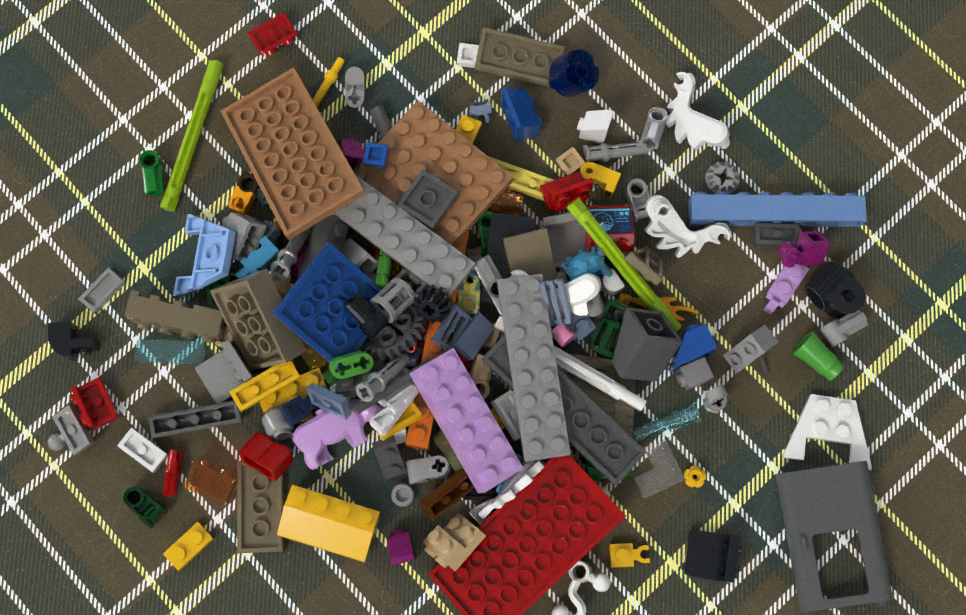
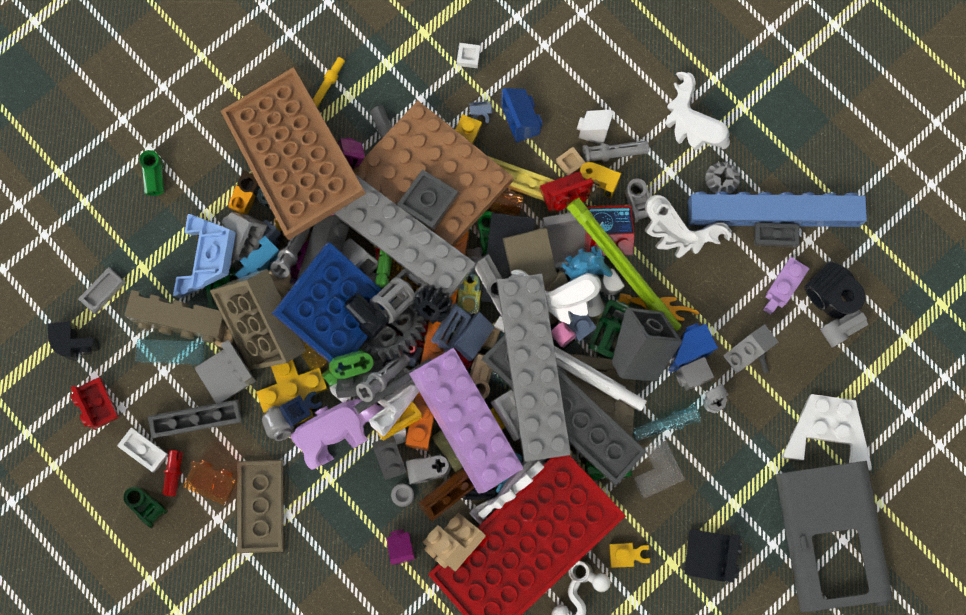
(72, 432): light grey plate -> none
(188, 546): yellow plate -> none
(192, 135): lime piece -> none
(264, 385): yellow plate -> none
(266, 456): red brick -> none
(272, 34): red bracket -> none
(328, 523): yellow slope -> none
(329, 401): sand blue plate -> none
(354, 97): light grey piece -> none
(376, 155): blue tile -> none
(516, 56): dark tan plate -> none
(564, 298): sand blue tile -> none
(573, 73): clear blue brick -> none
(647, 263): dark tan wing -> none
(653, 128): light grey piece -> none
(690, 481): yellow plate -> none
(809, 250): magenta brick -> none
(818, 356): bright green plant -> none

